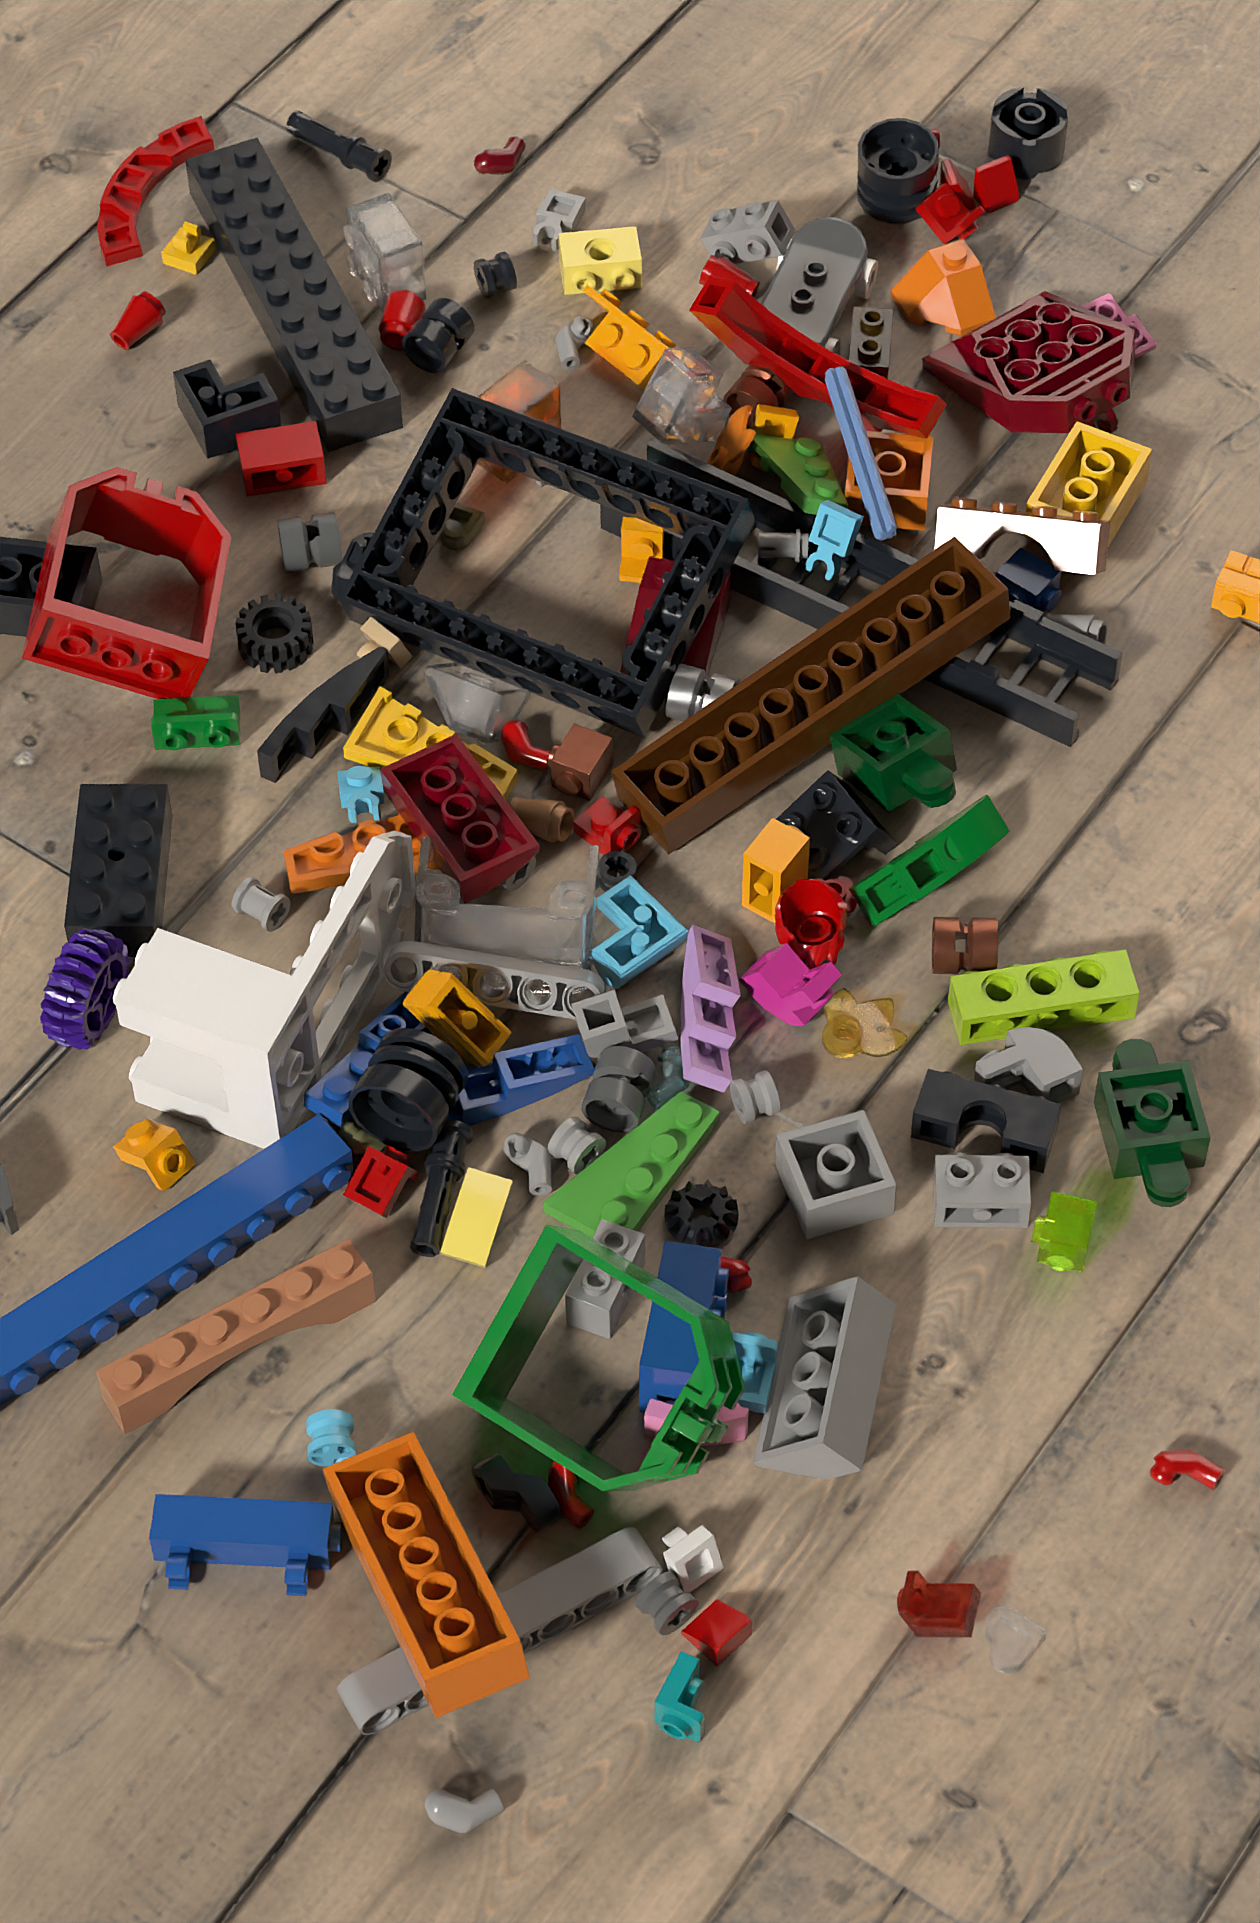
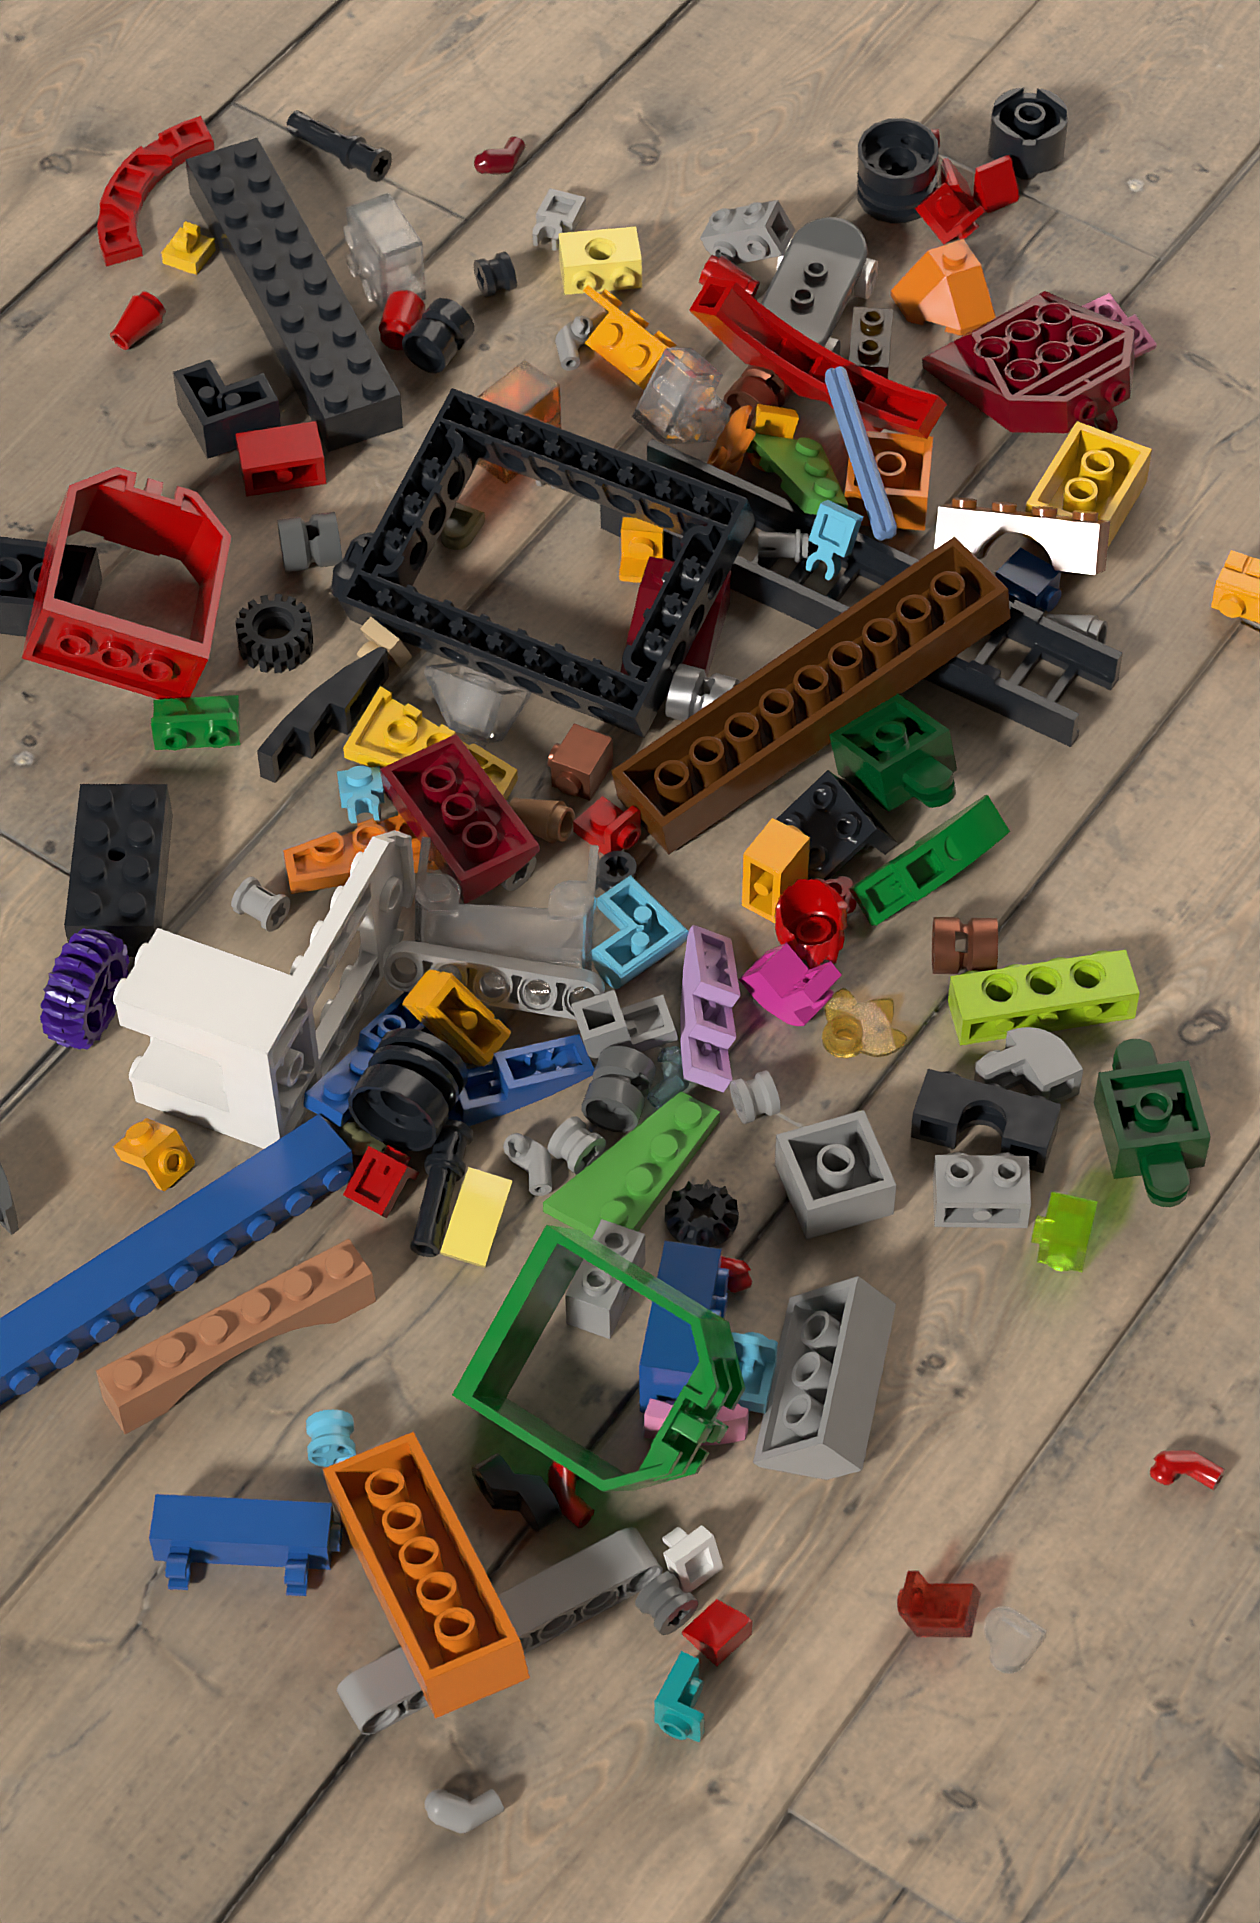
(519, 747): red arm -> none

